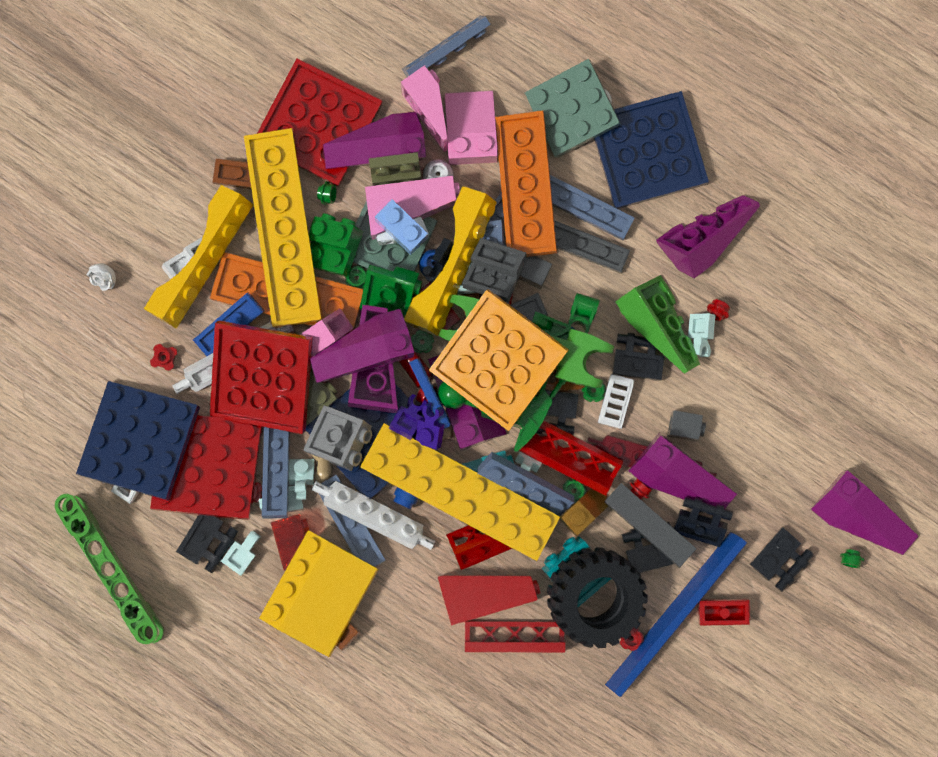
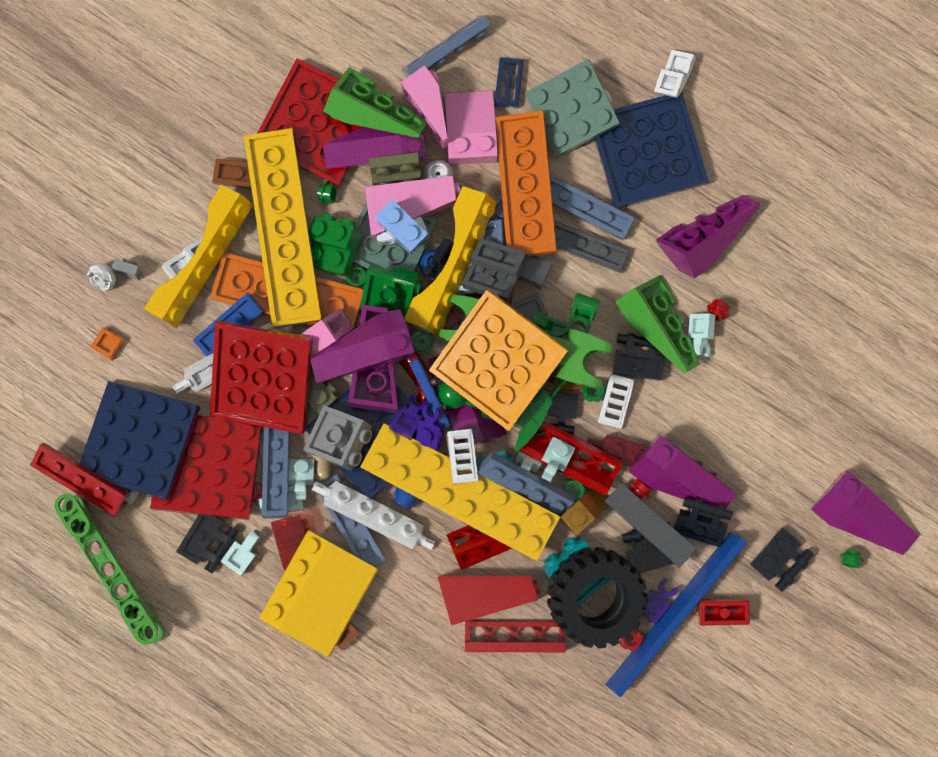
(79, 479): none -> red fence
(107, 343): none -> orange tile
(127, 268): none -> light grey plate
(167, 363): red plate -> none
(360, 103): none -> bright green wedge
(462, 434): none -> white slope
(506, 103): none -> dark blue tile
(557, 456): none -> light aqua plate
(656, 602): none -> dark purple plate
(675, 75): none -> white slope
(686, 426): dark grey brick -> none

